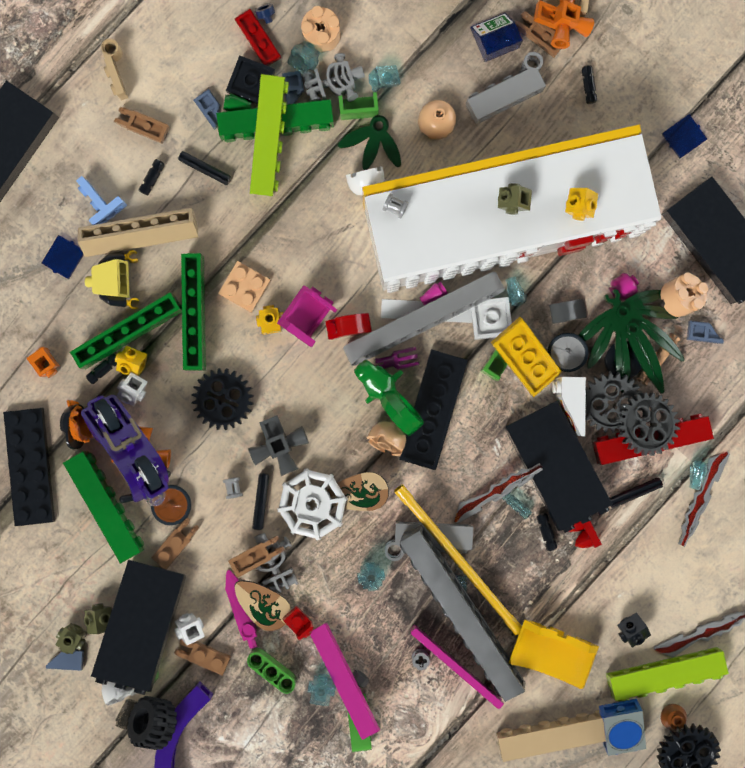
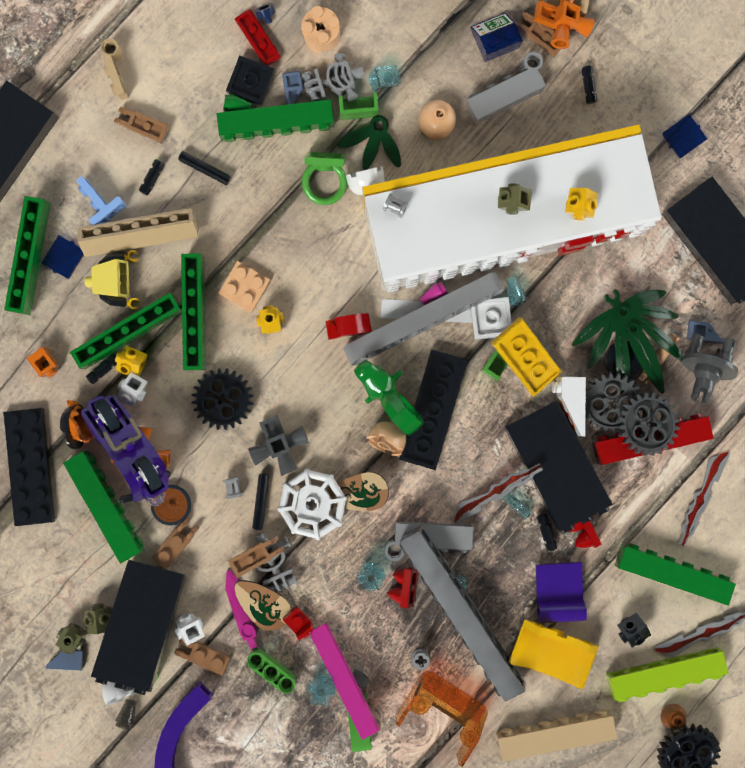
(27, 255): none -> green brick
(152, 723): black tyre -> none
(209, 107): sand blue tile -> none
(268, 135): lime brick -> none
(303, 57): clear light blue brick -> none
(306, 314): dark pink panel -> none
(324, 162): none -> bright green tile
(394, 360): magenta arm -> none
(406, 594): none -> red tile
(407, 498): yellow piece -> none
(451, 700): none -> clear orange windscreen
(456, 666): dark pink tile -> none
(560, 592): none -> dark purple door
(567, 311): dark grey panel -> none
(568, 351): light grey wheel -> none
(623, 727): blue panel -> none
(625, 285): dark pink head -> none
(636, 492): black axle -> none
(674, 574): none -> green brick
(684, 295): light nougat brick -> none
(698, 473): clear light blue cone -> none
(709, 368): none -> dark grey piece

